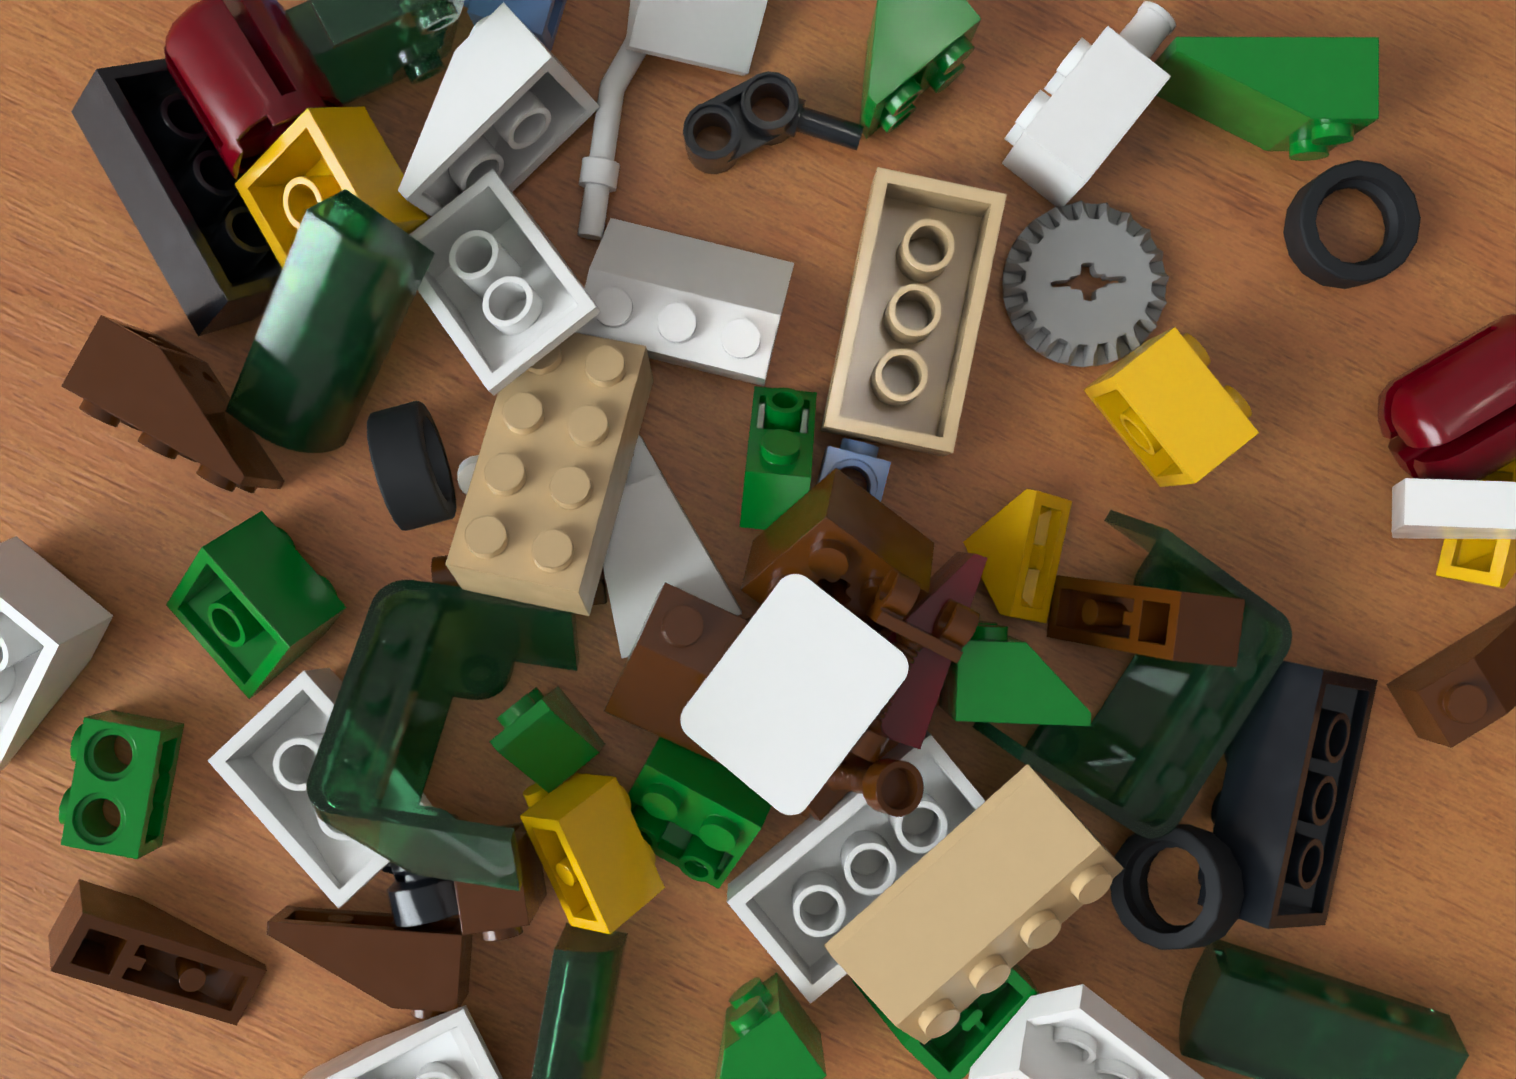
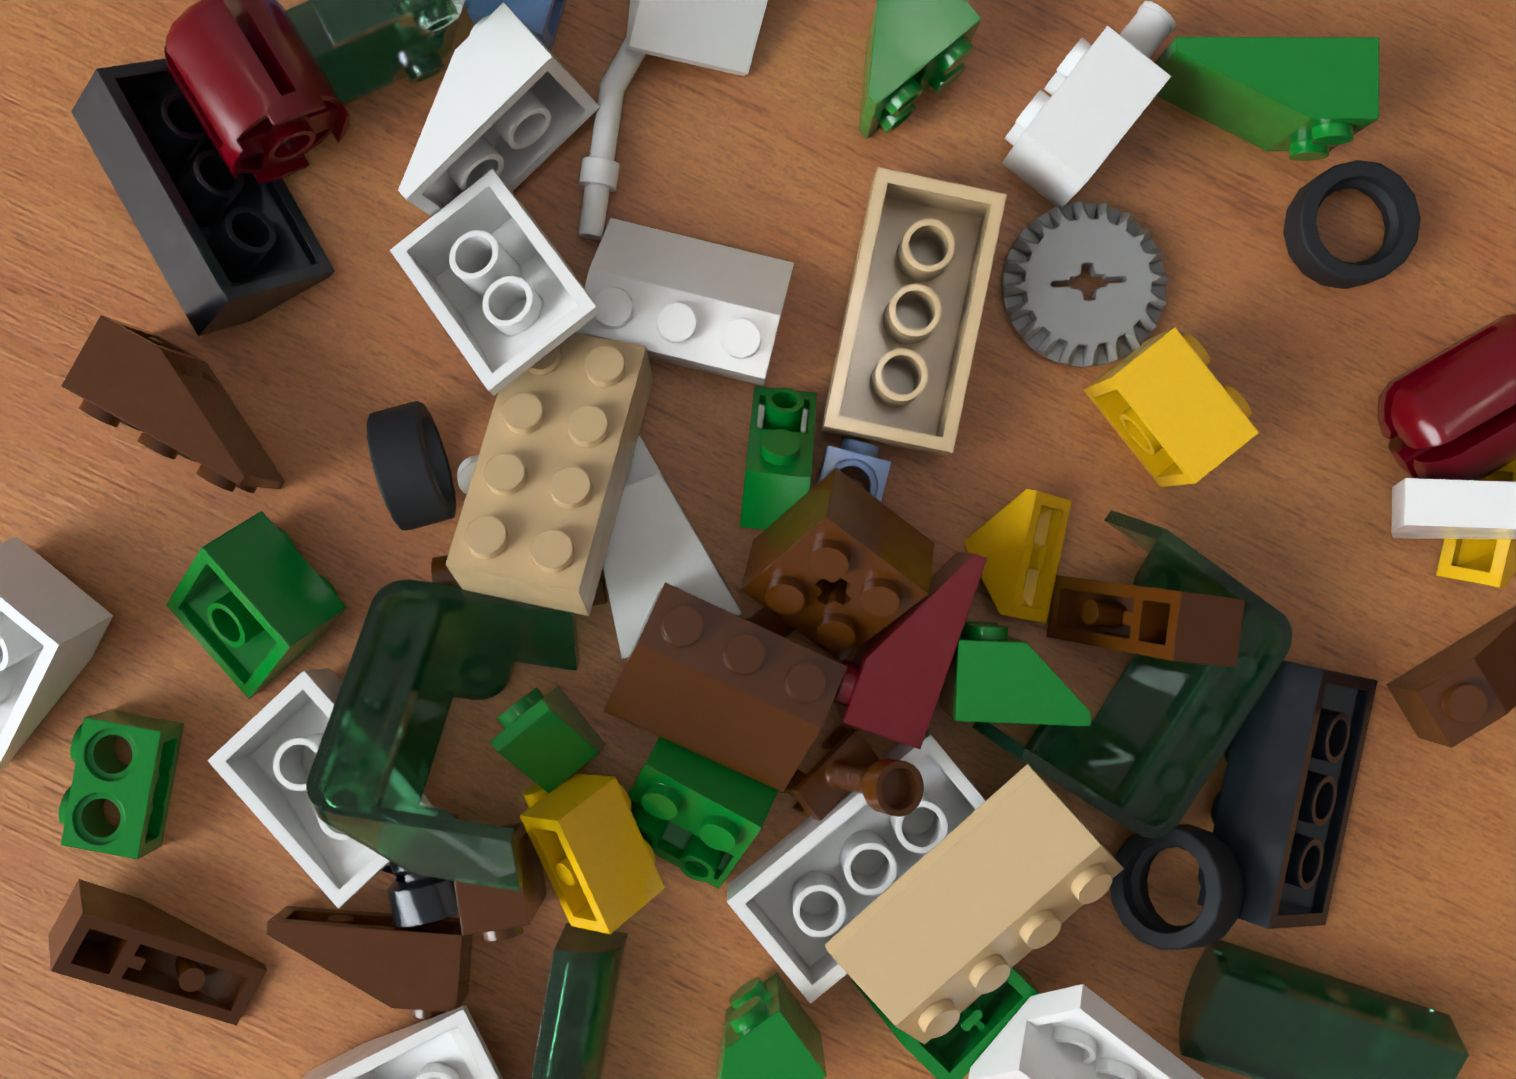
(315, 160): yellow brick -> none
(328, 325): clear green brick -> none
(734, 114): black beam -> none
(794, 694): white sticker -> none
(950, 634): reddish brown bar -> none

